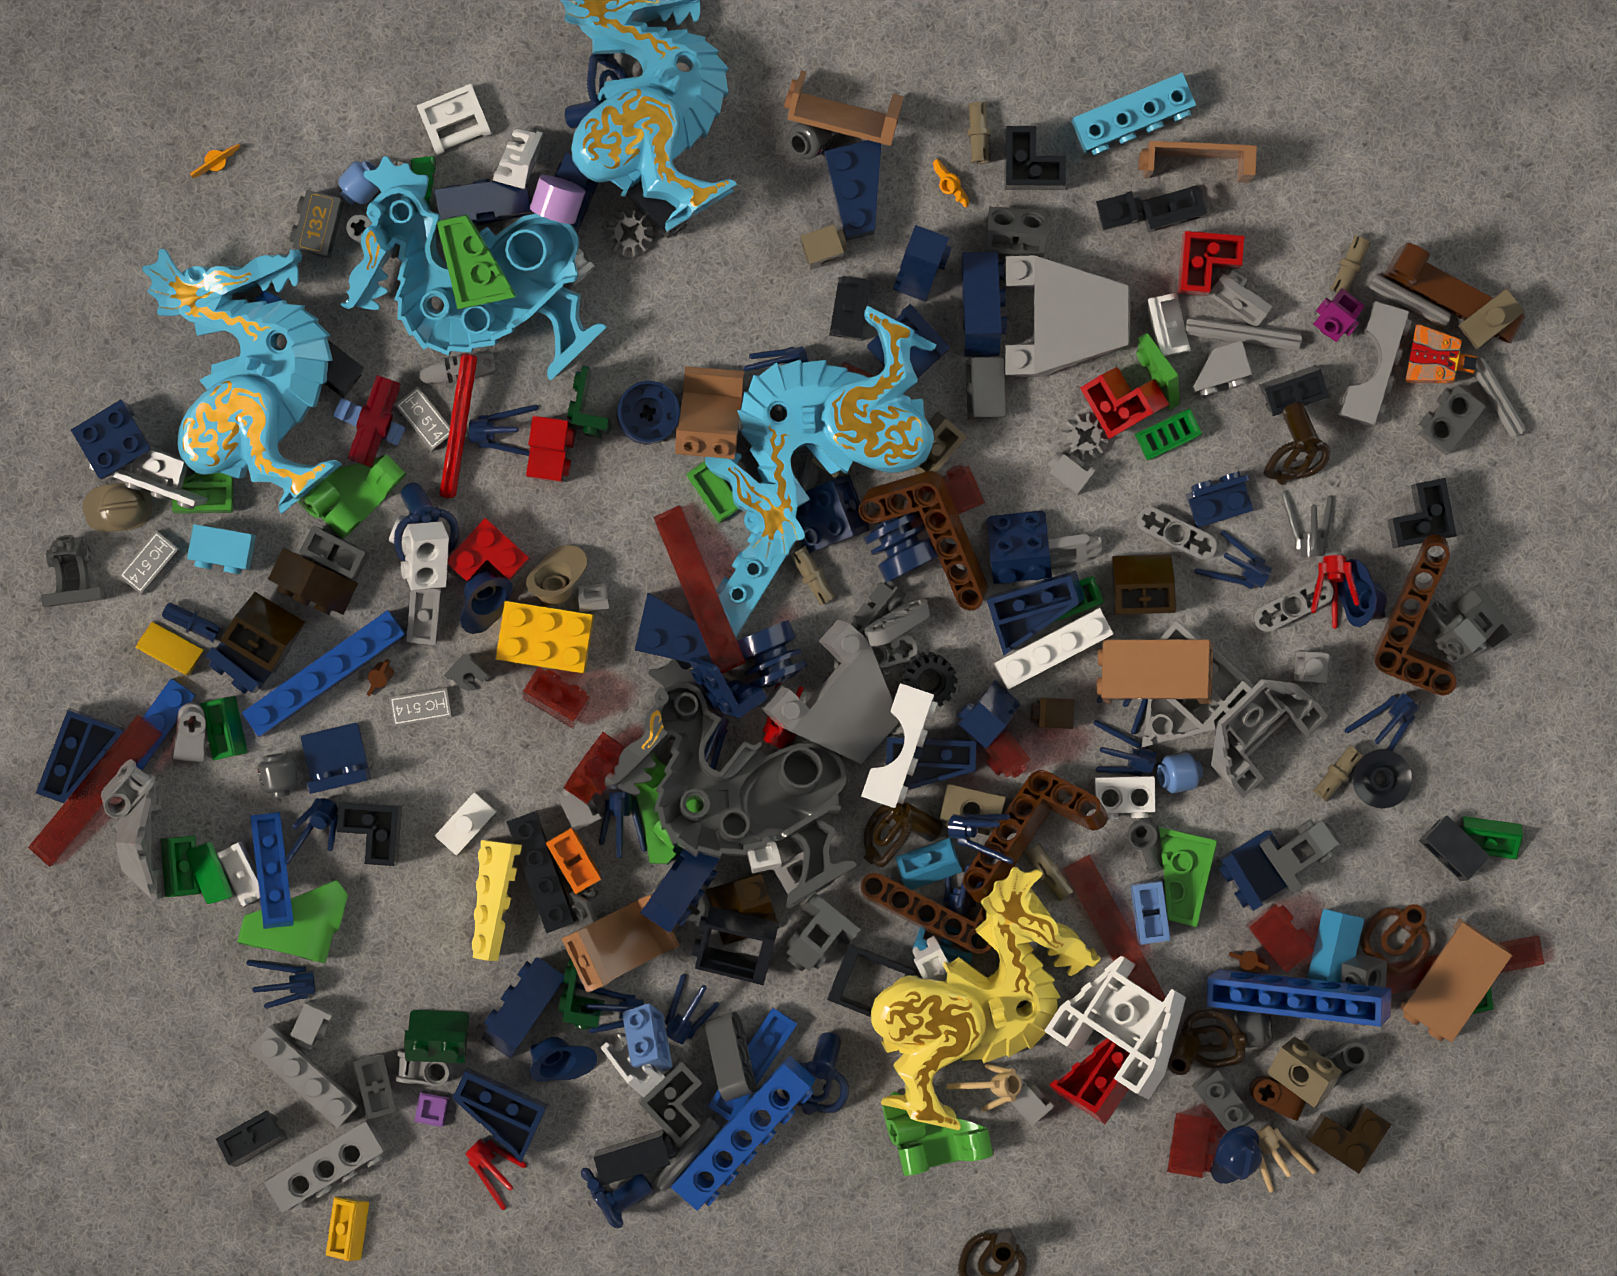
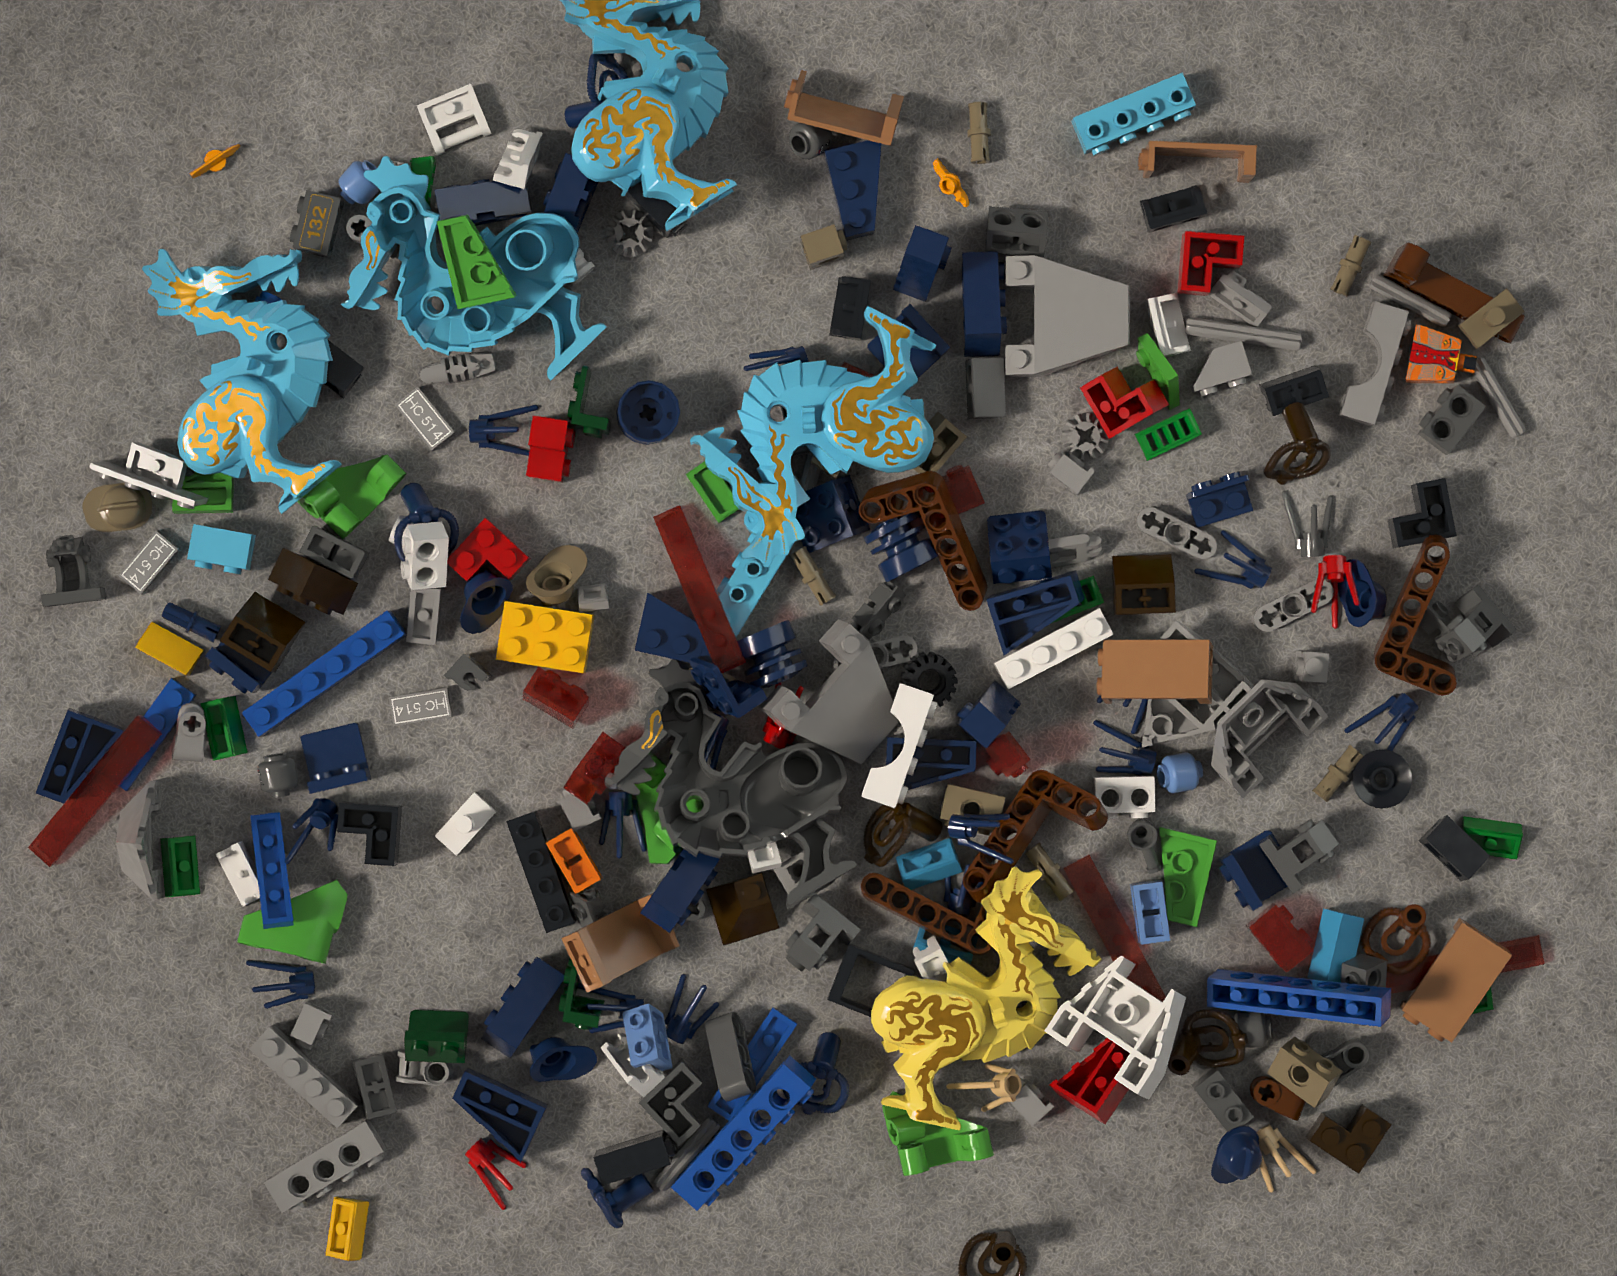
(111, 439): dark blue bracket -> none
(128, 784): light grey piece -> none
(209, 872): green slope -> none
(251, 1138): black hinge -> none
(350, 412): medium blue piece -> none
(374, 421): dark red piece -> none
(379, 676): reddish brown piece -> none
(431, 1109): medium lavender tile -> none
(458, 425): red axle -> none
(492, 899): light yellow wing -> none
(557, 199): lavender piece -> none
(709, 412): medium nougat panel -> none
(731, 963): black window -> none
(897, 622): light grey beam -> none
(1024, 168): black brick -> none
(1053, 713): dark brown slope -> none
(1119, 210): black bracket -> none
(1191, 1145): clear red brick -> none
(1251, 962): reddish brown piece -> none
(1338, 315): magenta brick -> none

